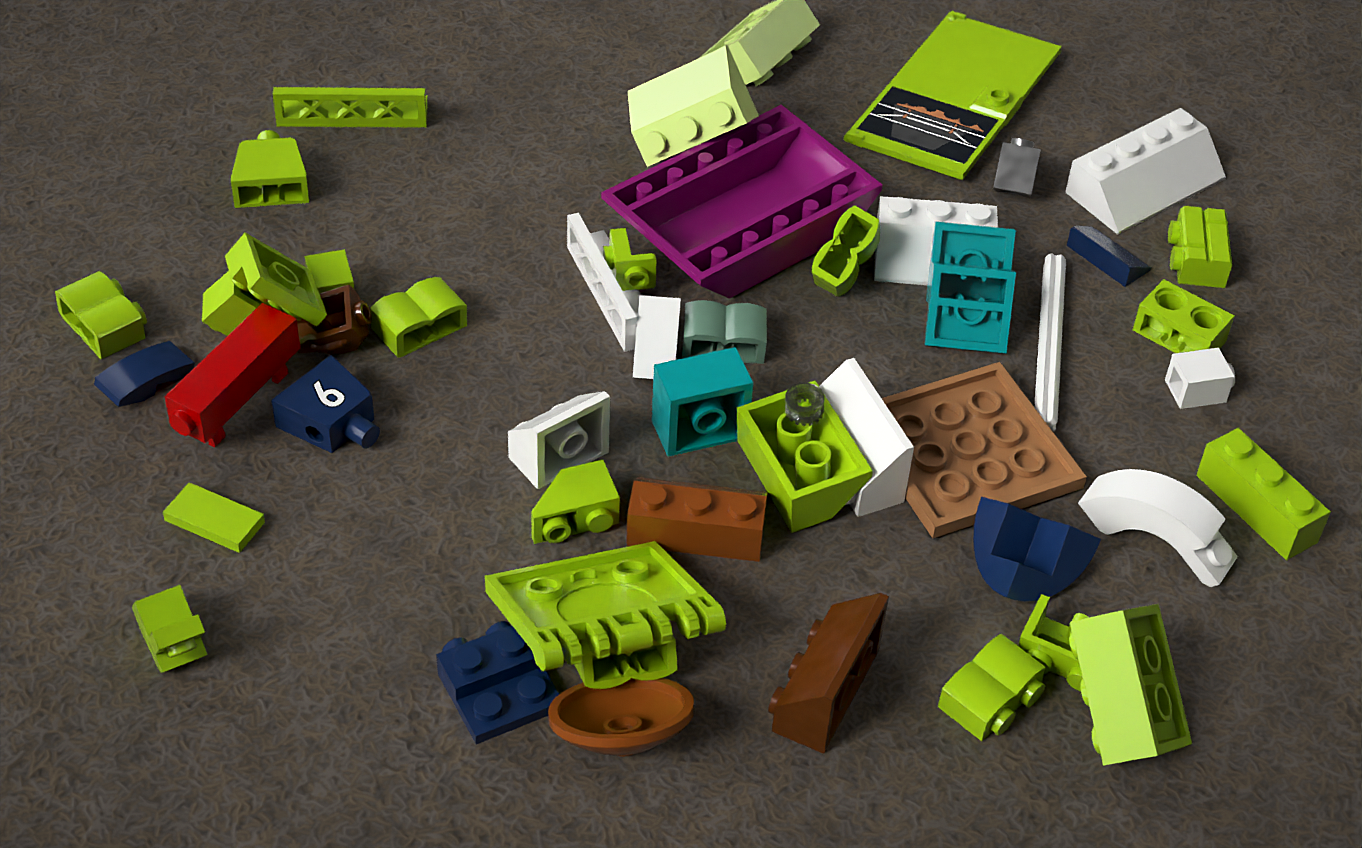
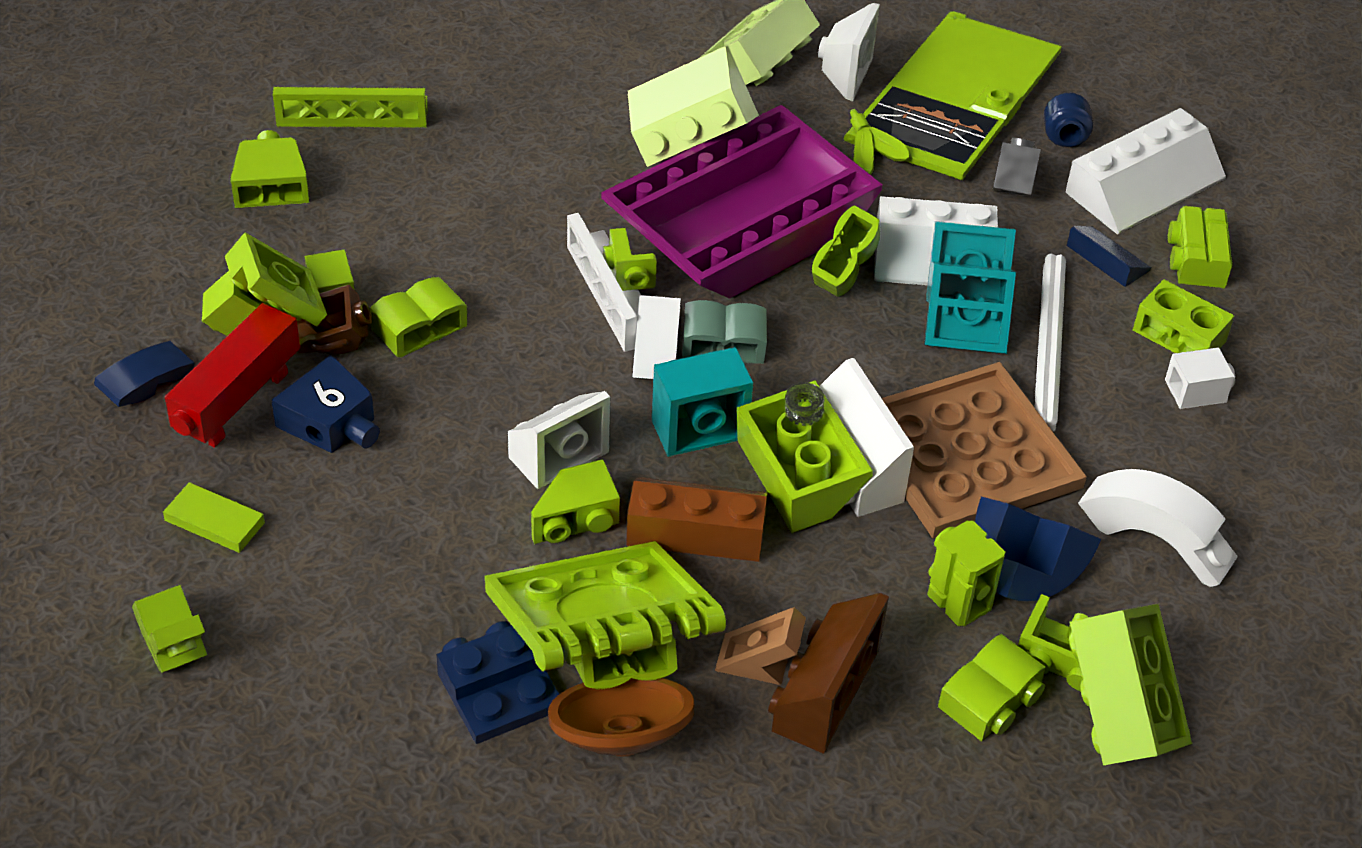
(101, 314): lime brick -> none
(762, 647): none -> medium nougat slope
(850, 50): none -> white slope
(871, 139): none -> lime piece
(965, 572): none -> lime brick
(1068, 120): none -> dark blue head
(1262, 493): lime brick -> none

